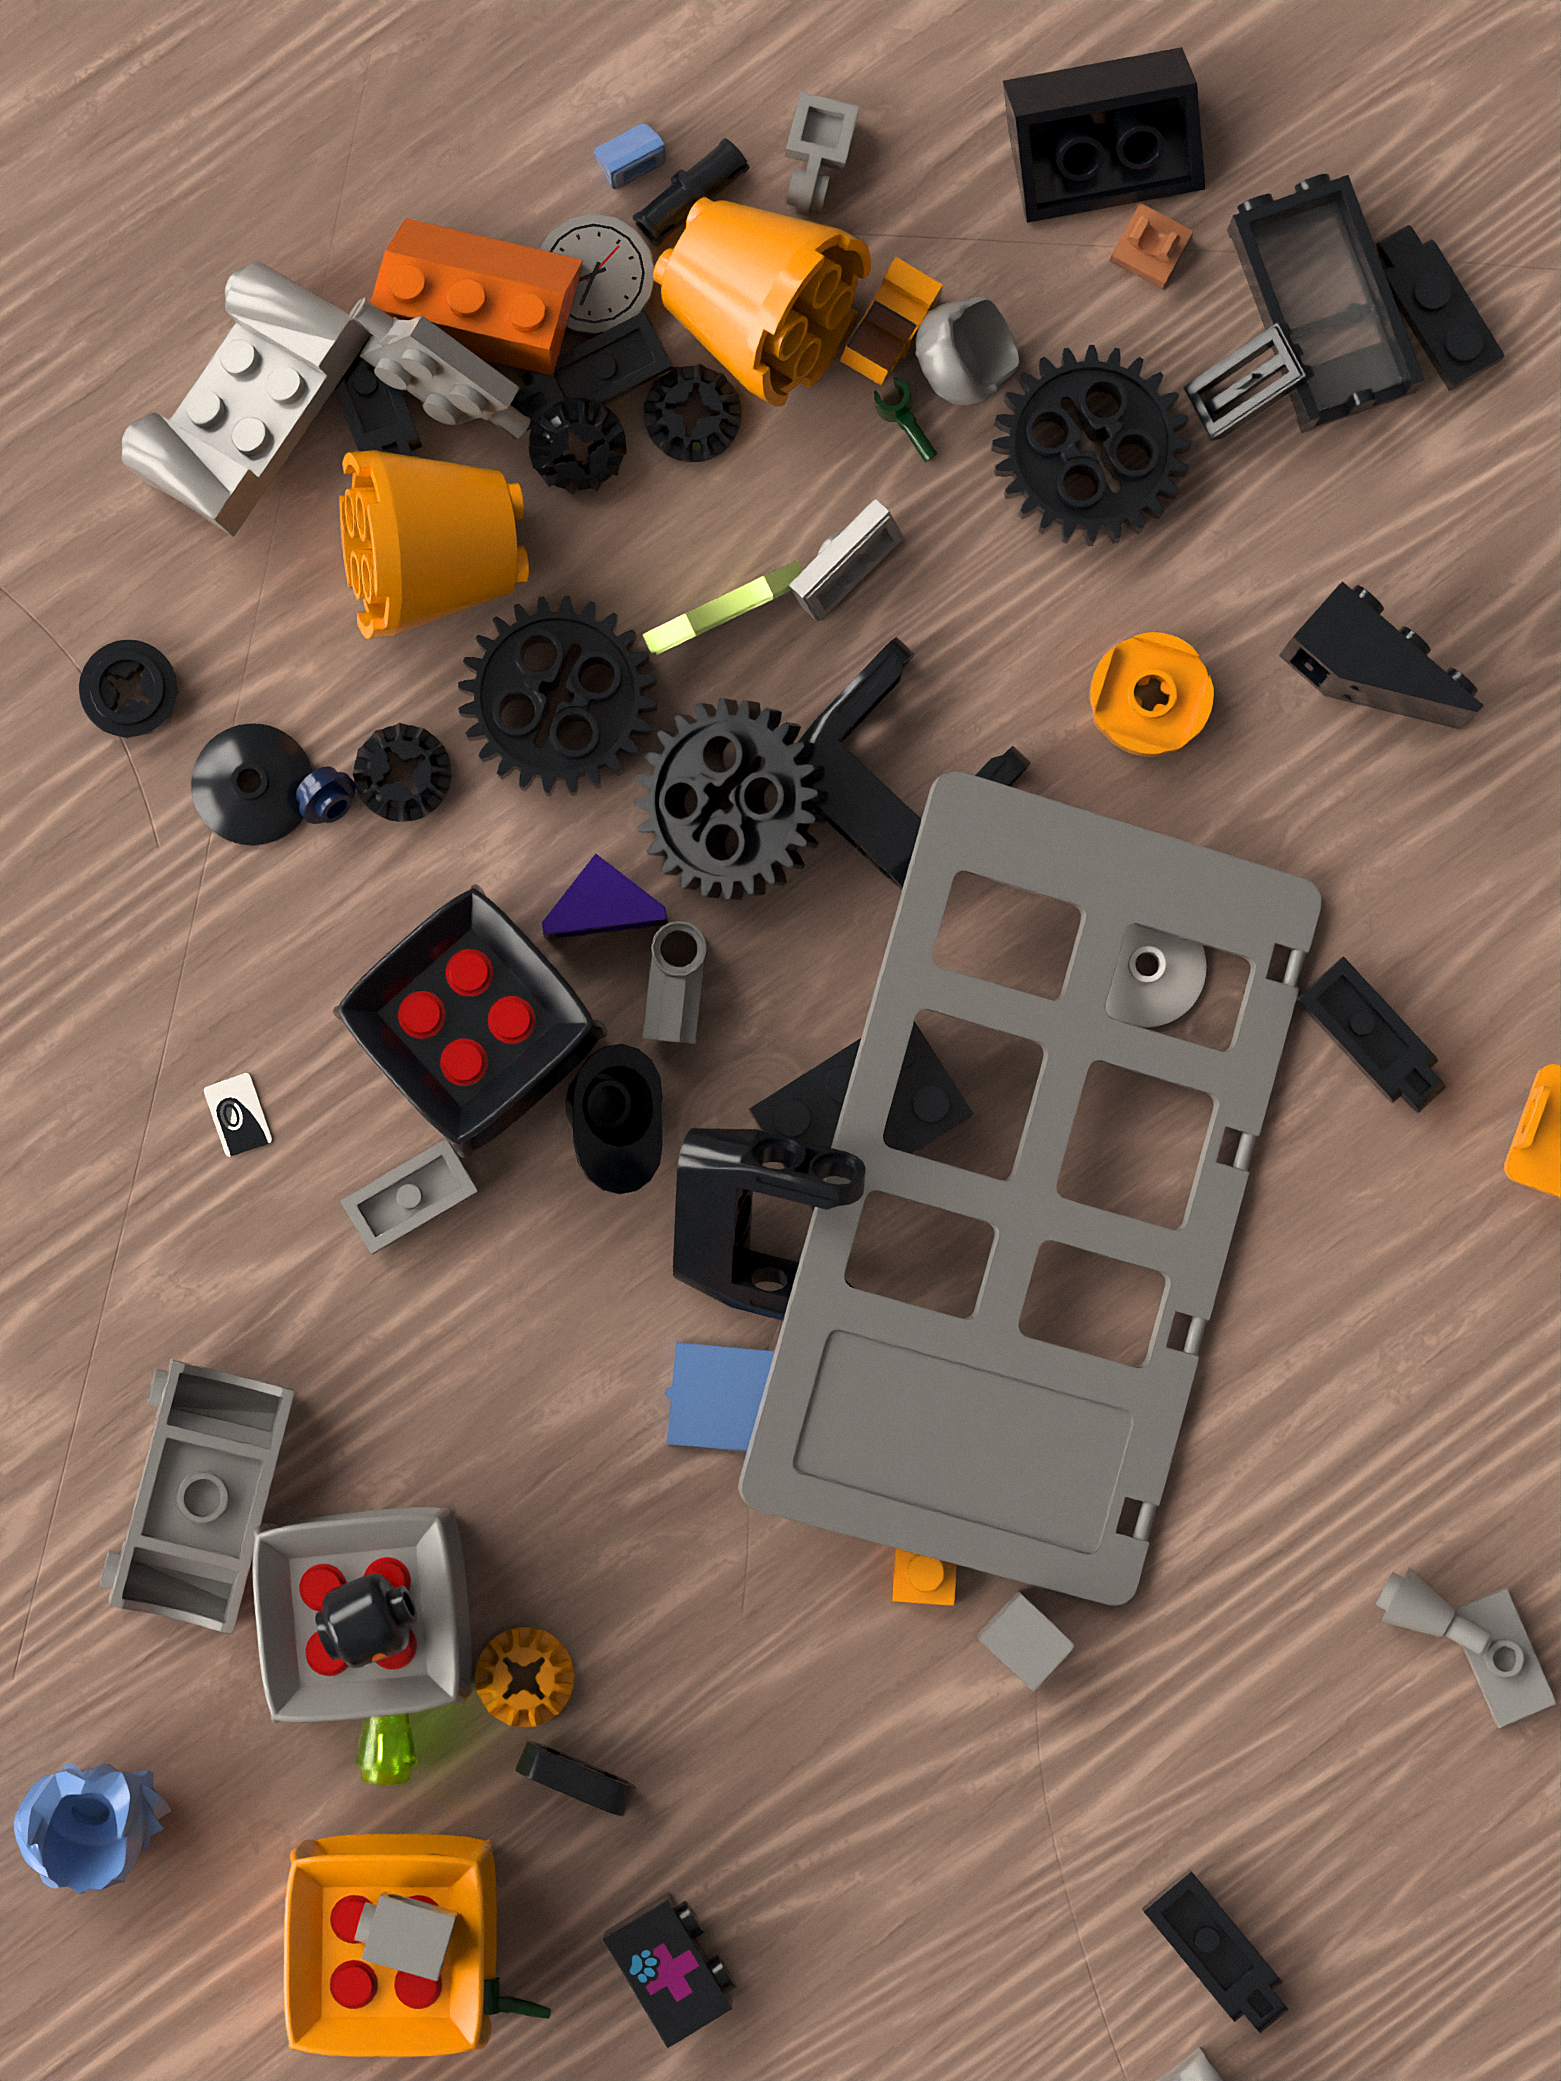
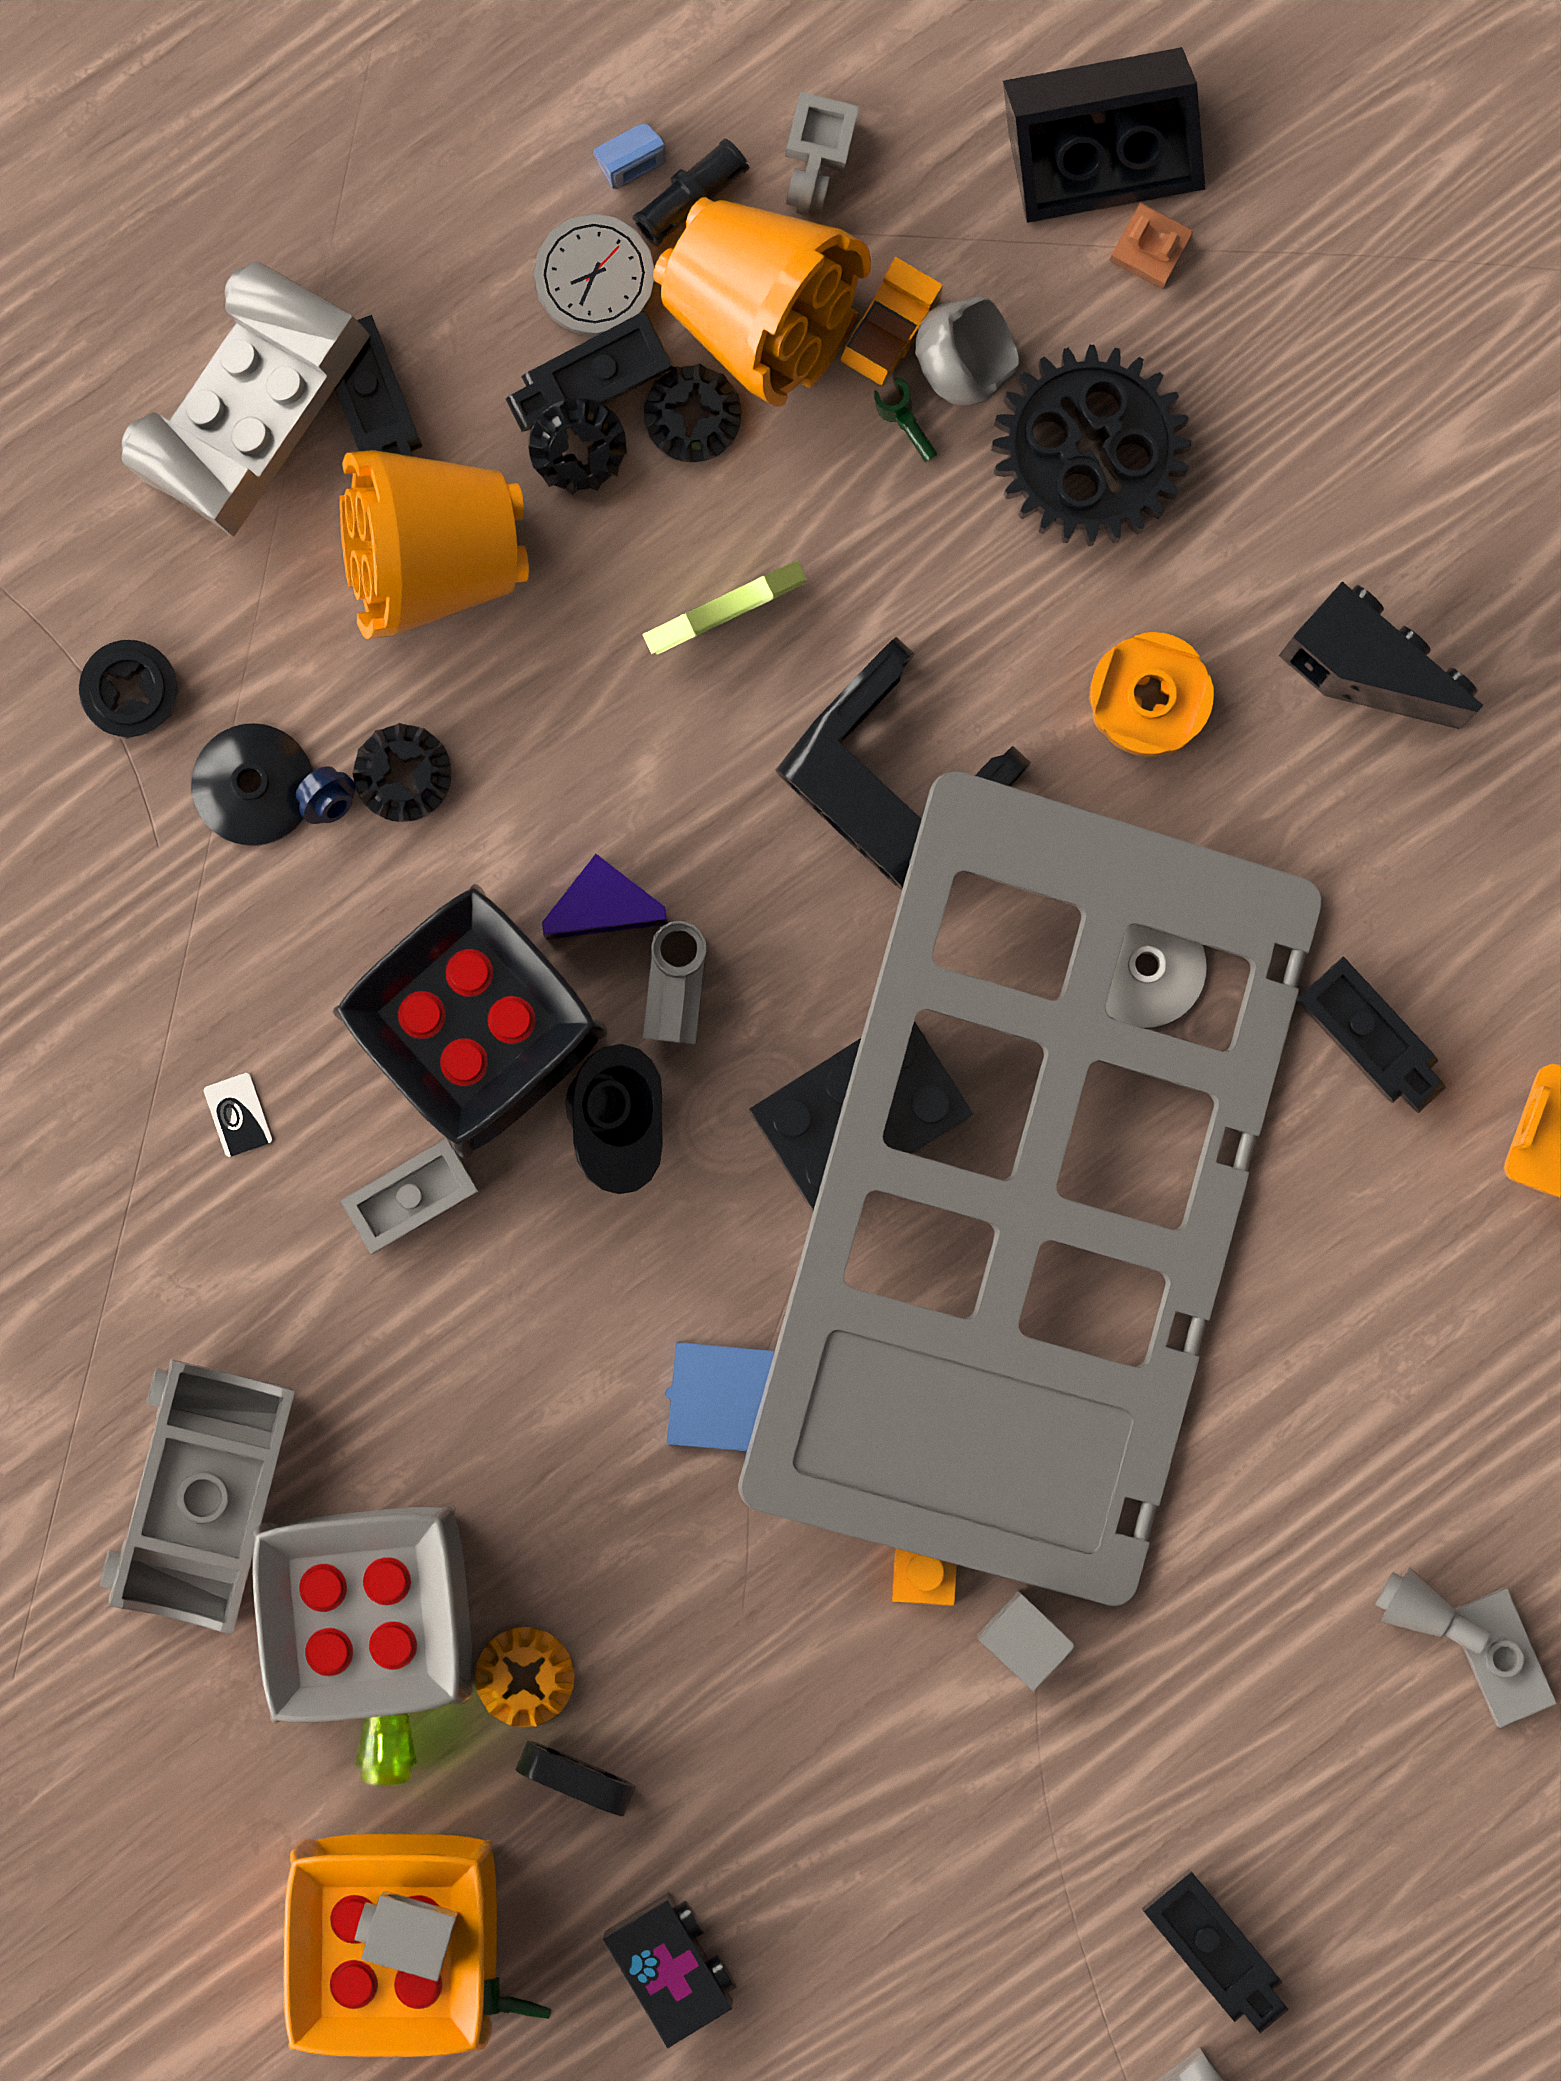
(88, 1825): medium blue hair -> none
(365, 1620): black head -> none
(437, 371): light grey plate -> none
(482, 291): orange slope -> none
(505, 678): black gear -> none
(714, 1209): black connector -> none
(764, 837): black gear -> none
(846, 560): light grey plate -> none
(1288, 357): tile -> none
(1321, 274): door -> none
(1437, 308): black hinge -> none

